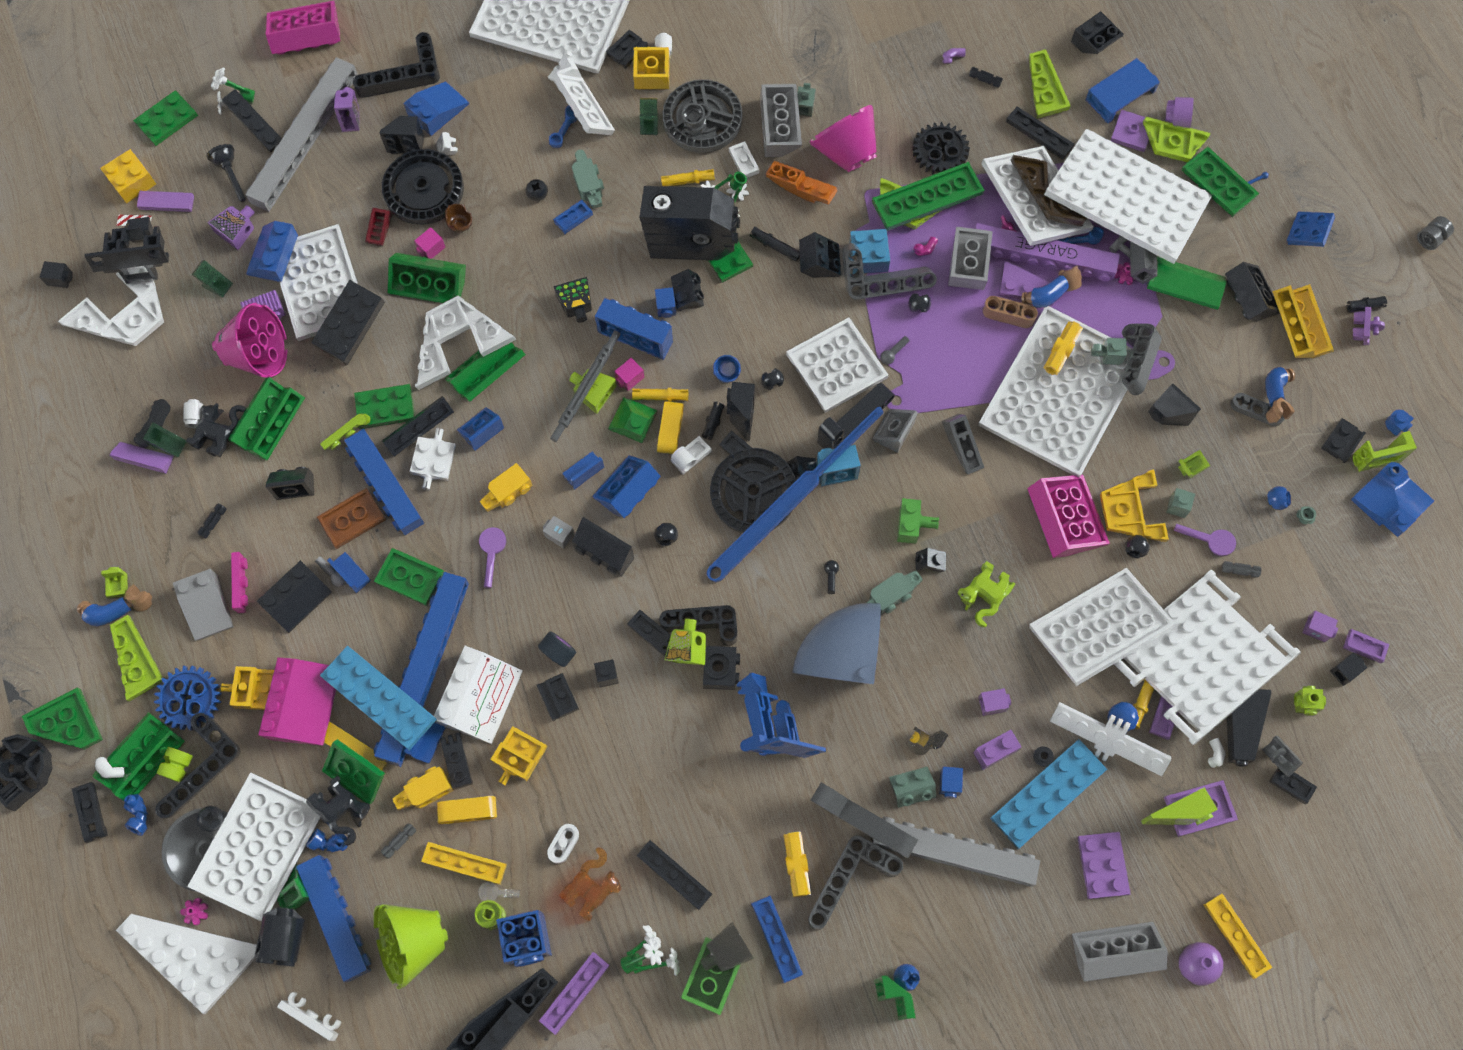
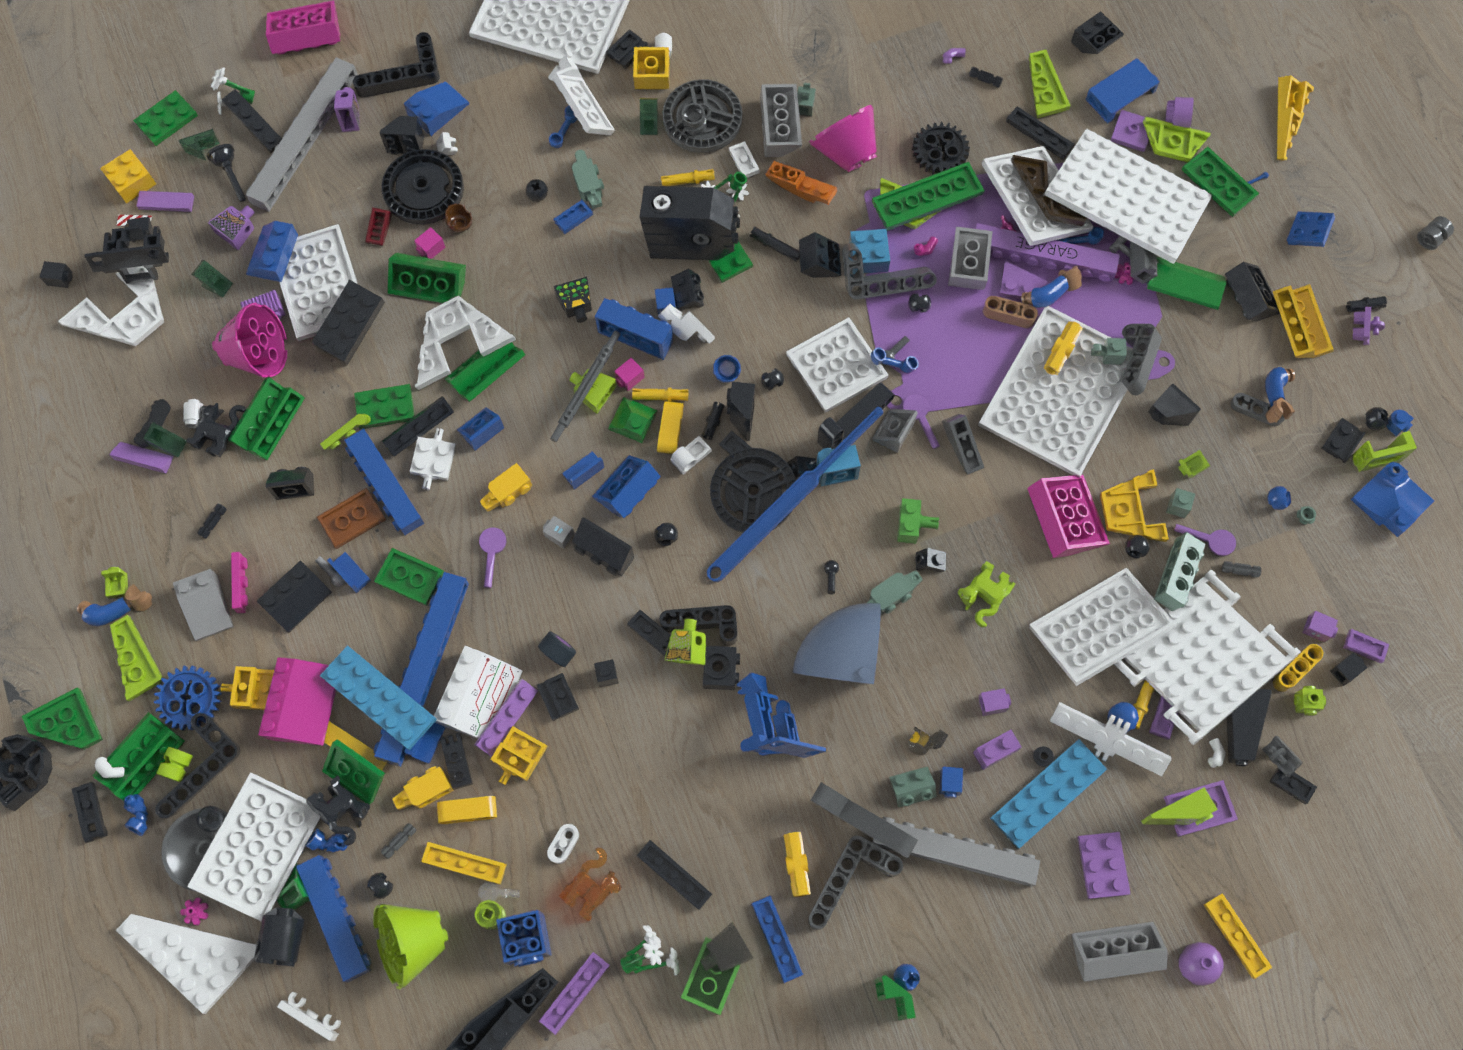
(196, 143): none -> clear green slope
(380, 886): none -> black piece
(506, 717): none -> medium lavender plate
(685, 325): none -> white plate
(908, 365): none -> blue bar
(921, 405): none -> medium lavender piece
(1180, 572): none -> sand green brick
(1291, 101): none -> yellow wedge
(1306, 664): none -> yellow beam
(1376, 418): none -> black piece

